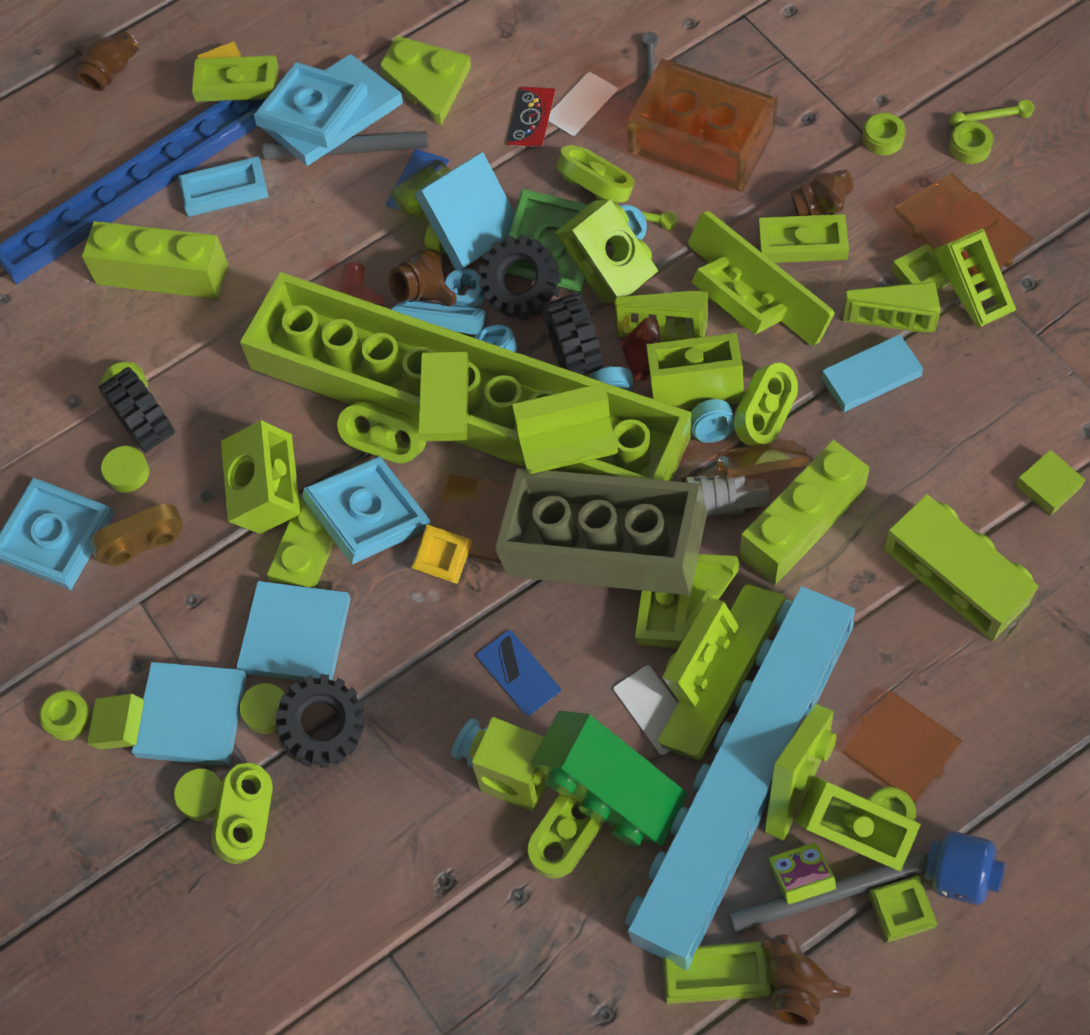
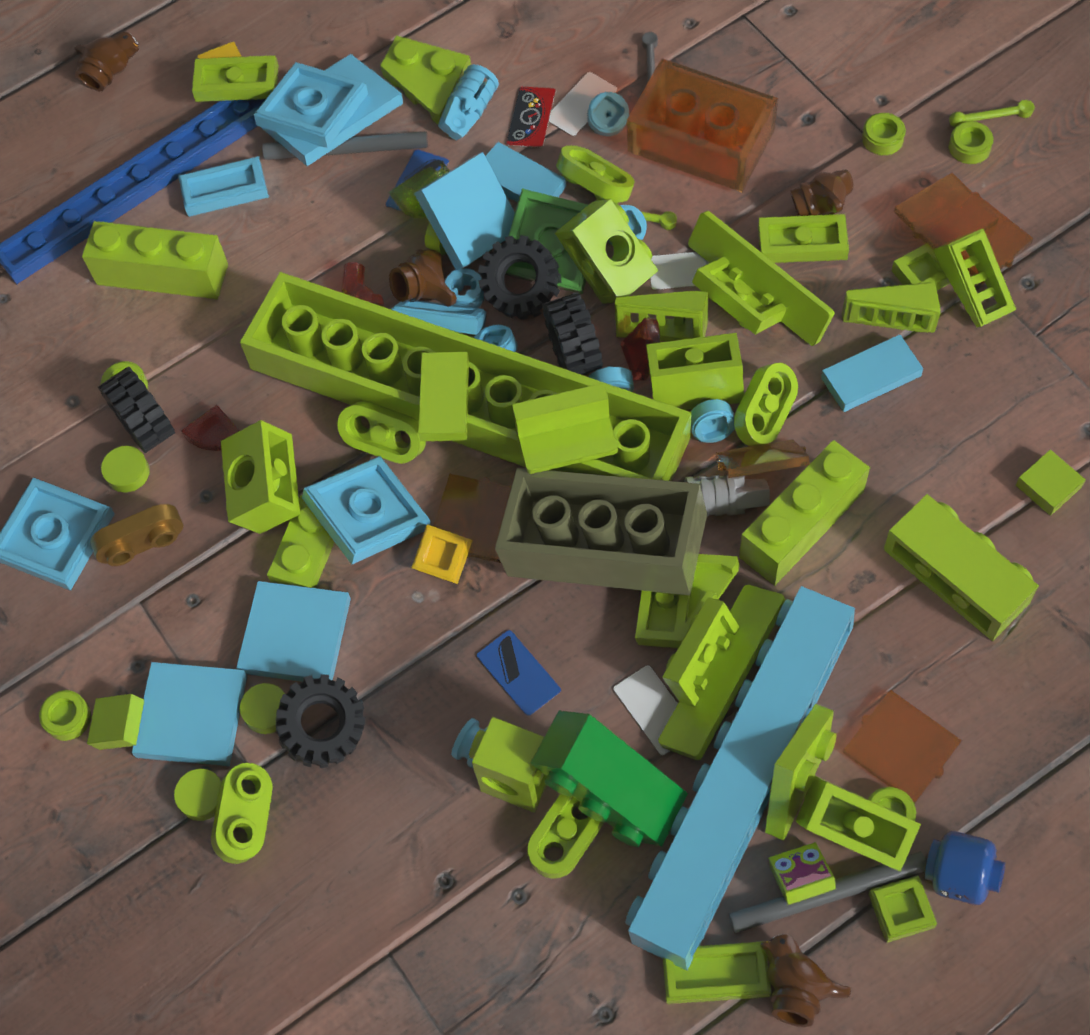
(210, 429): none -> clear red tile
(468, 101): none -> medium azure hinge
(519, 173): none -> medium azure tile
(608, 114): none -> medium azure tile
(676, 270): none -> white sticker

